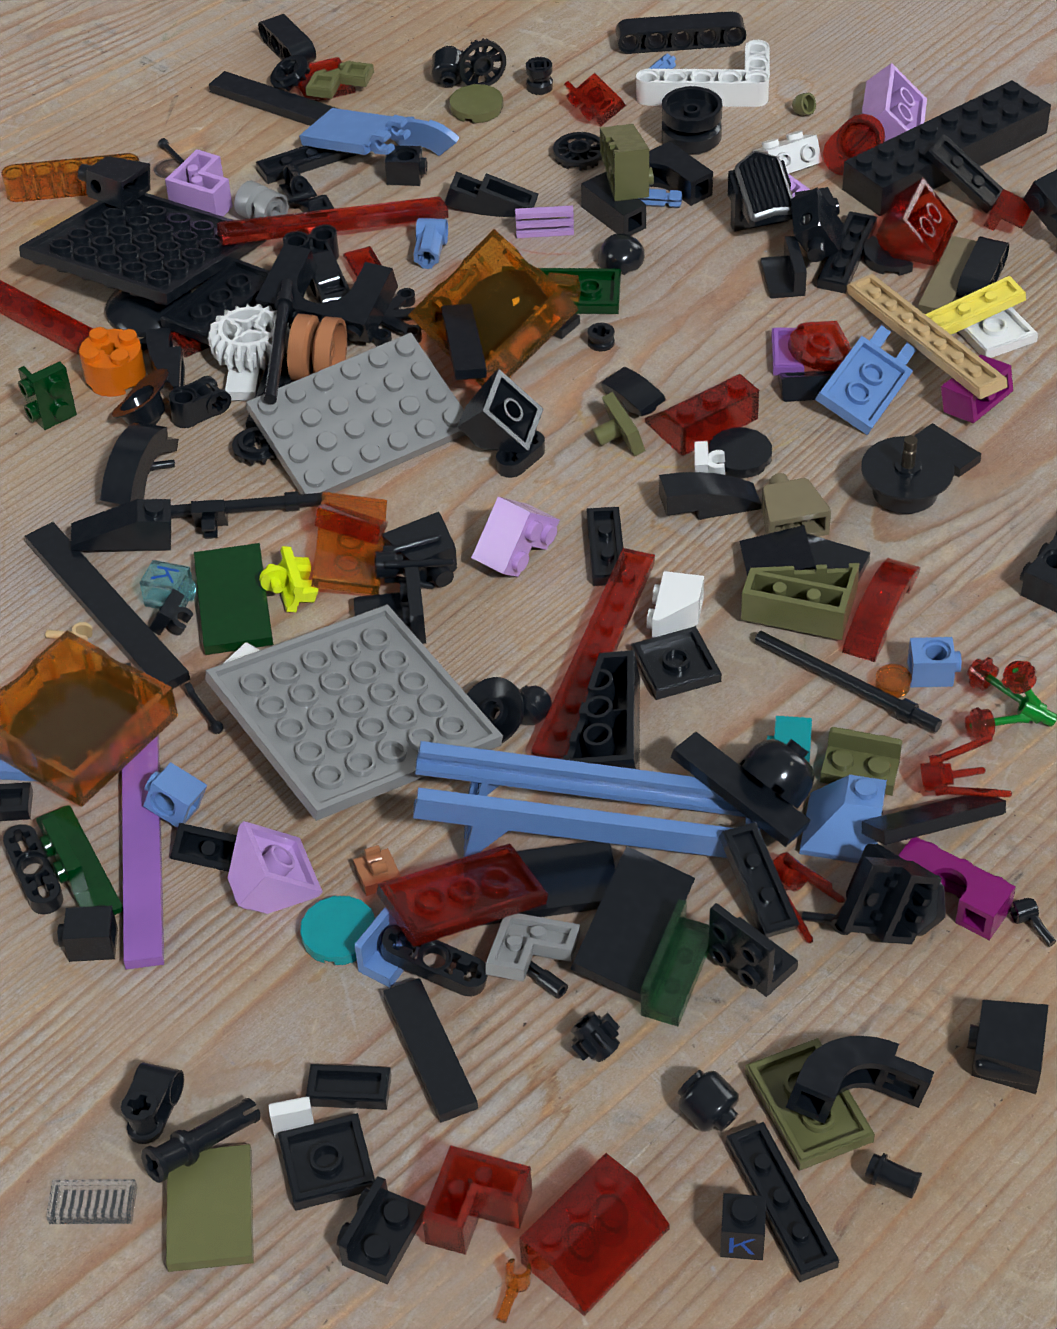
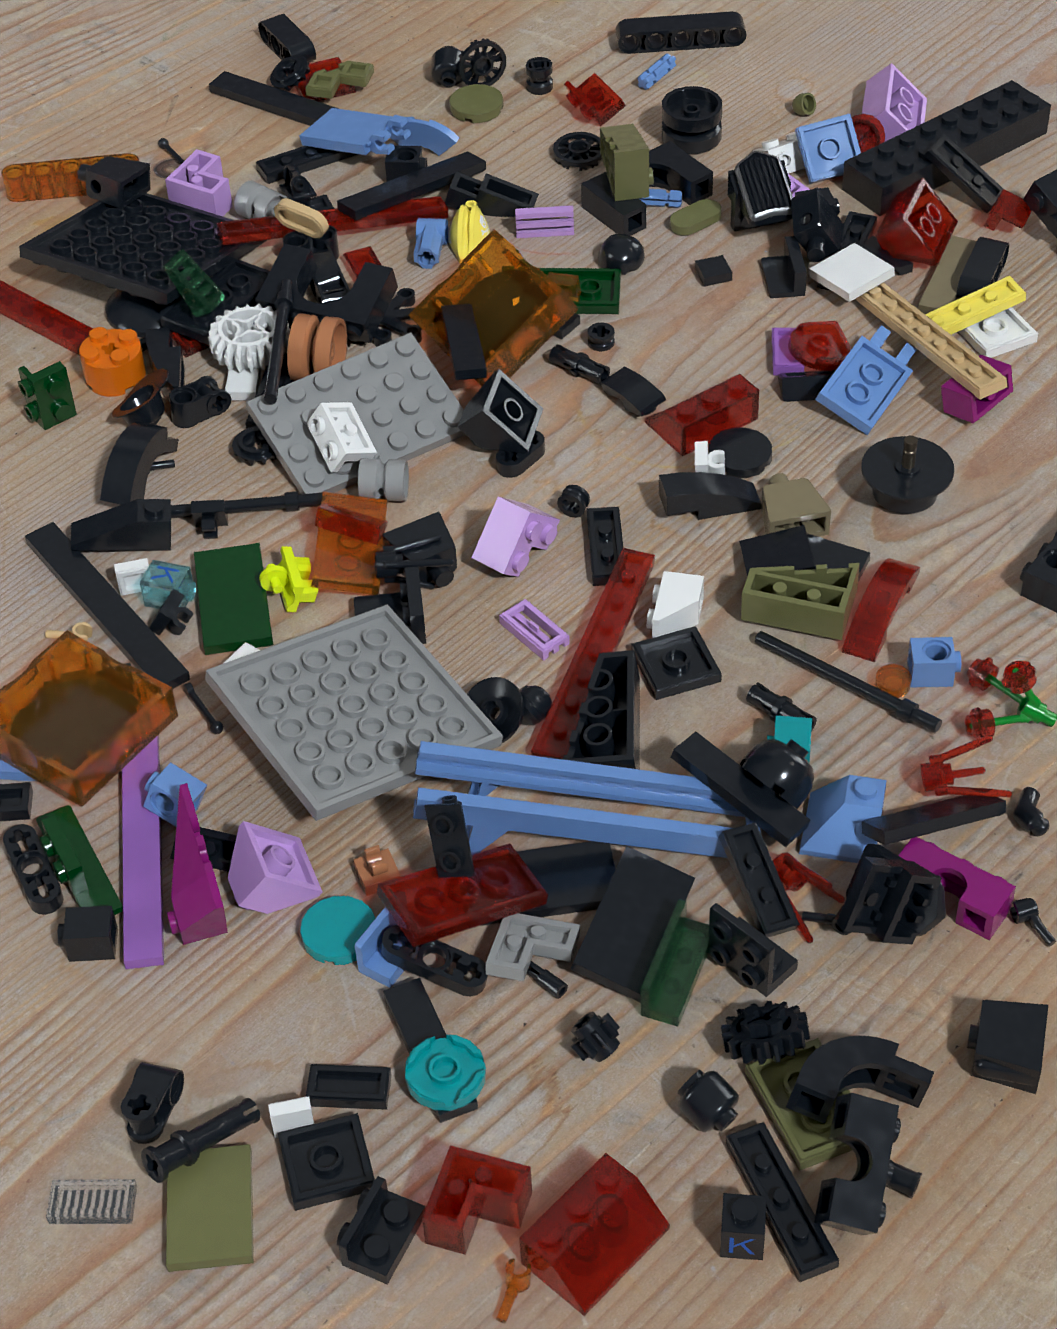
(130, 574): none -> white tile
(195, 891): none -> magenta wedge
(208, 293): none -> clear green slope
(301, 218): none -> tan tile
(340, 434): none -> white bracket
(383, 479): none -> light grey wheel
(409, 186): none -> black tile
(445, 1072): none -> teal tile
(449, 838): none -> black hinge
(467, 229): none -> light yellow hat
(529, 632): none -> lavender tile
(573, 501): none -> black bush
(579, 364): none -> black pin
(619, 425): olive tile -> none
(695, 217): none -> olive tile
(713, 270): none -> black tile
(734, 86): white beam -> none
(765, 1032): none -> black gear
(775, 704): none -> black pin
(827, 146): none -> medium blue tile
(852, 272): none -> white tile
(861, 755): olive bracket -> none
(870, 1131): none -> black arch
(962, 455): black tile -> none
(1027, 813): none -> black arm

